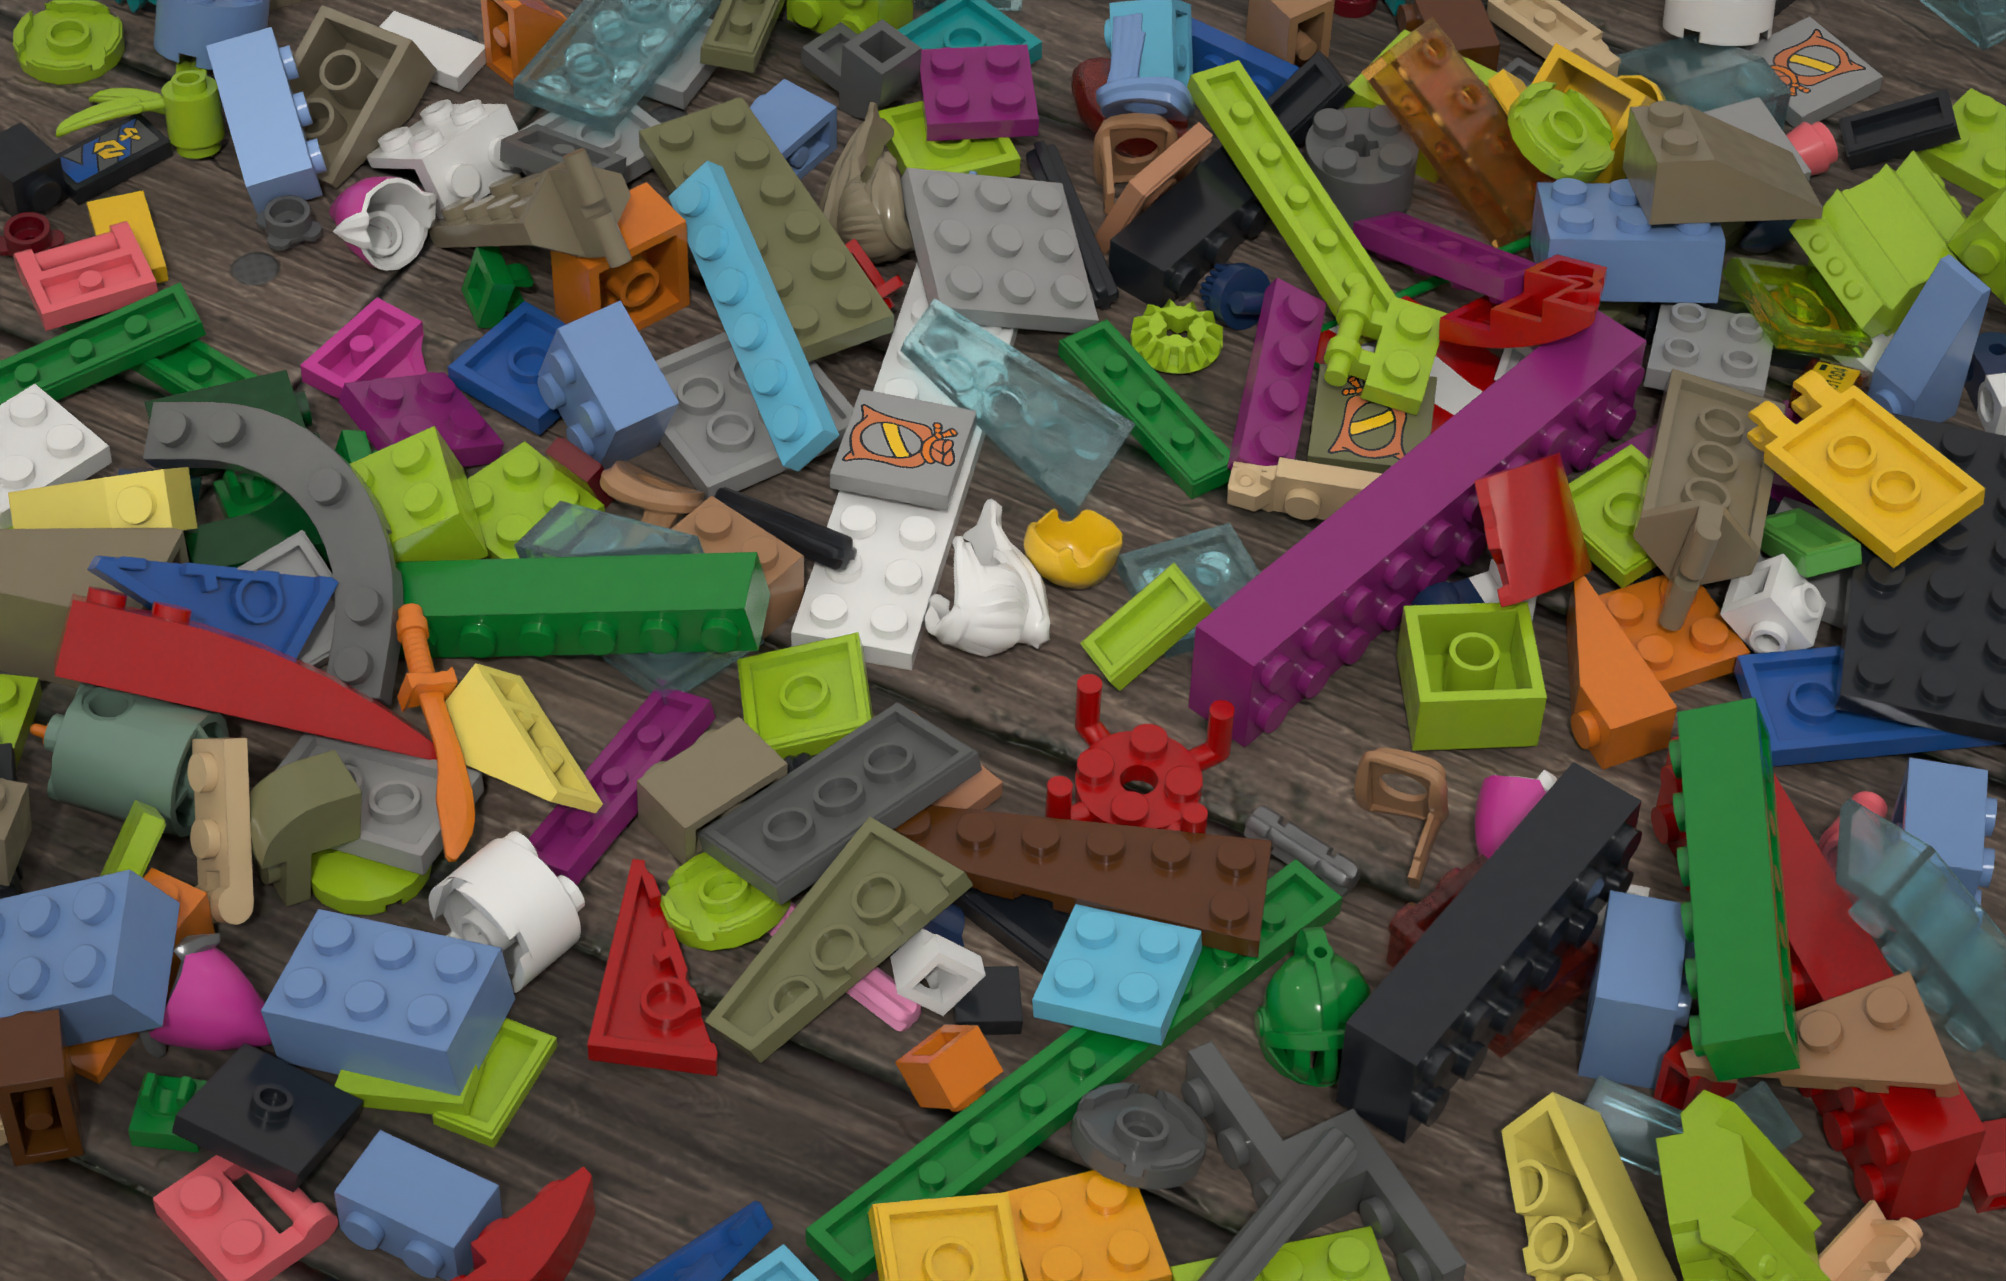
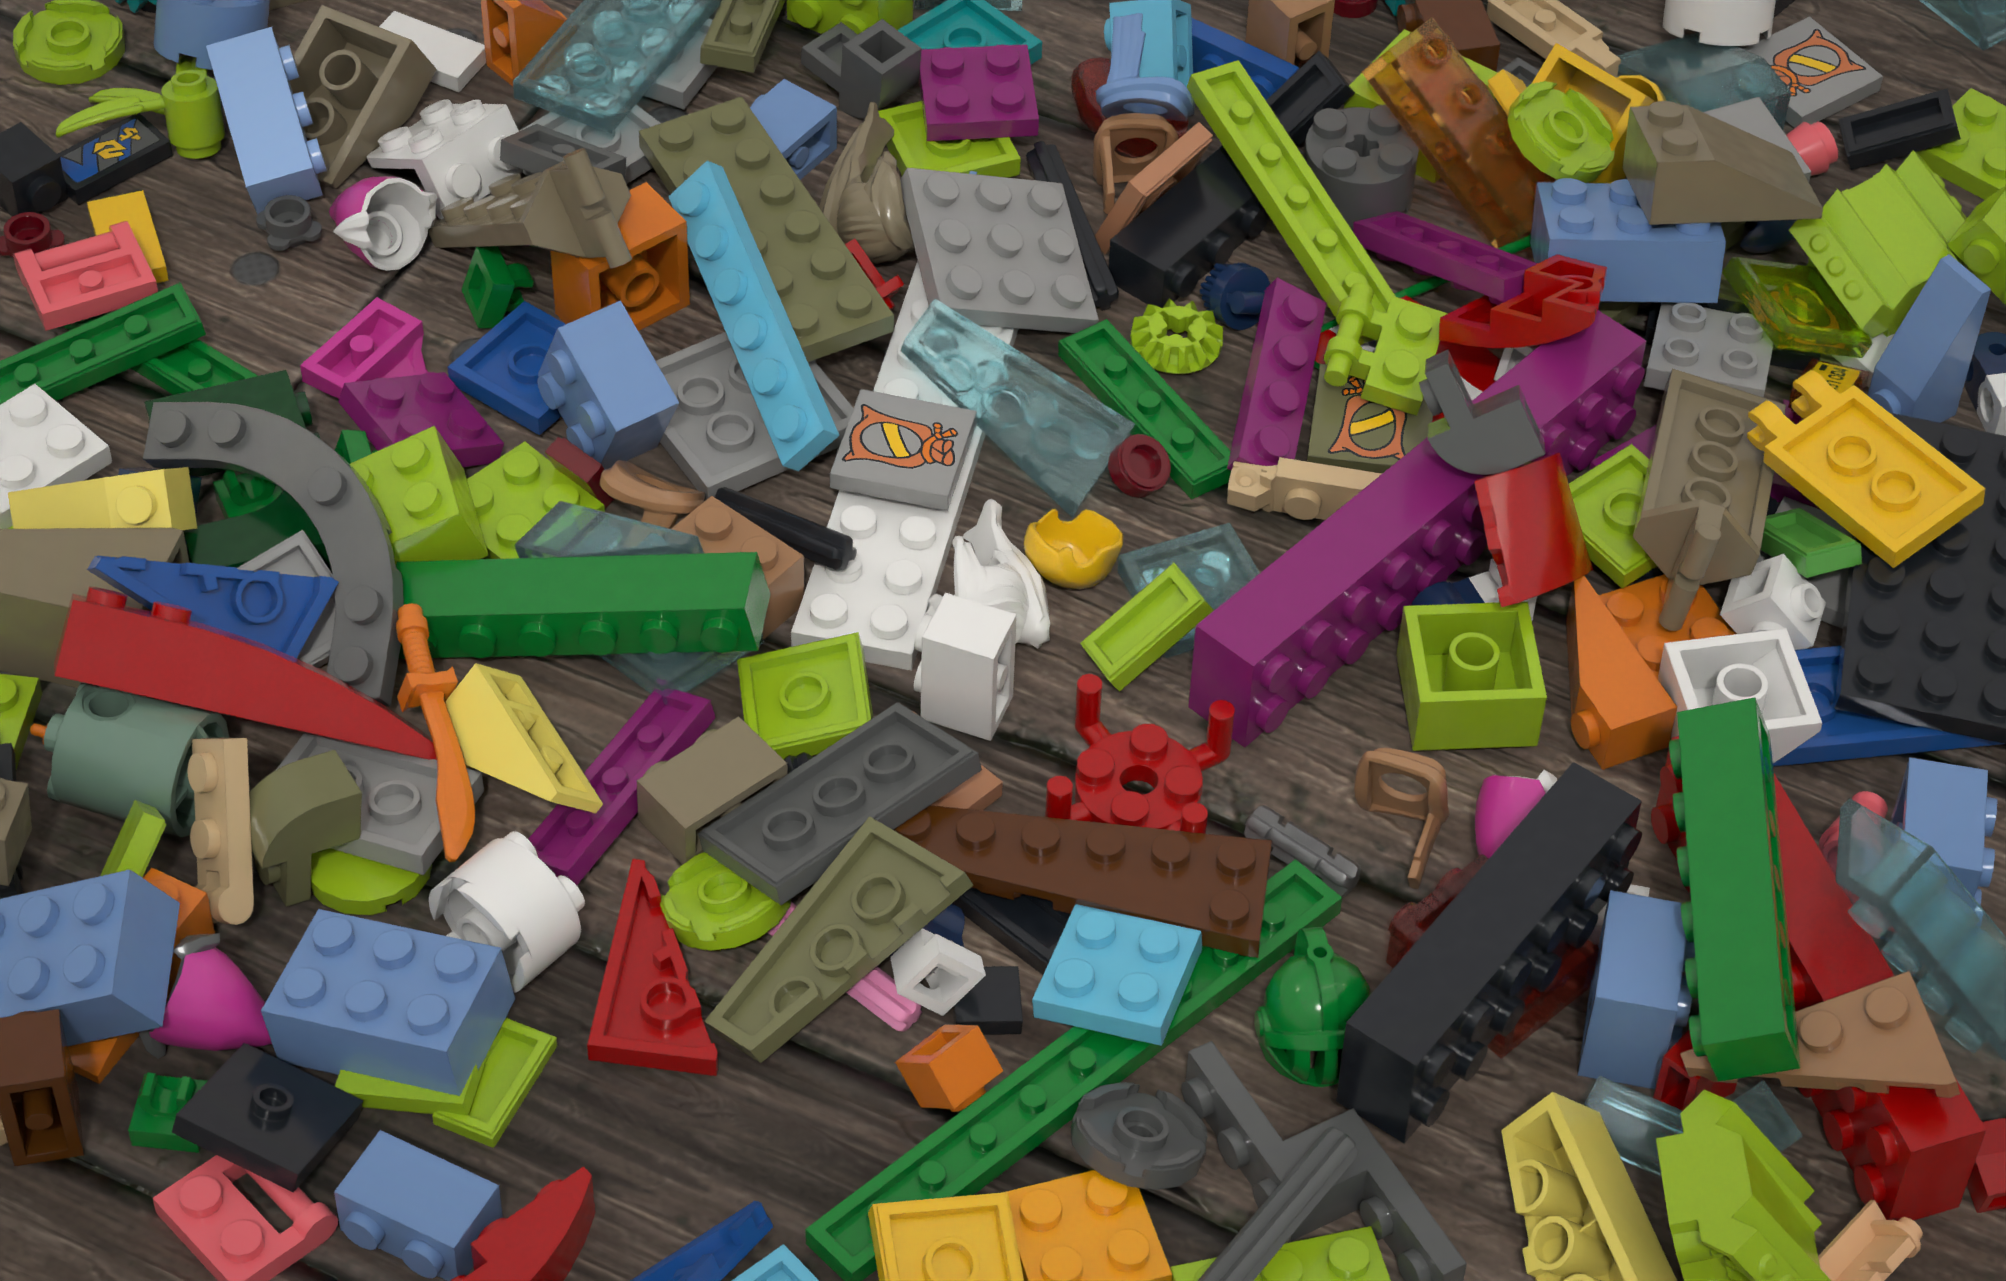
(966, 665): none -> white brick
(1139, 465): none -> dark red tile
(1482, 435): none -> dark grey brick
(1740, 668): none -> white slope

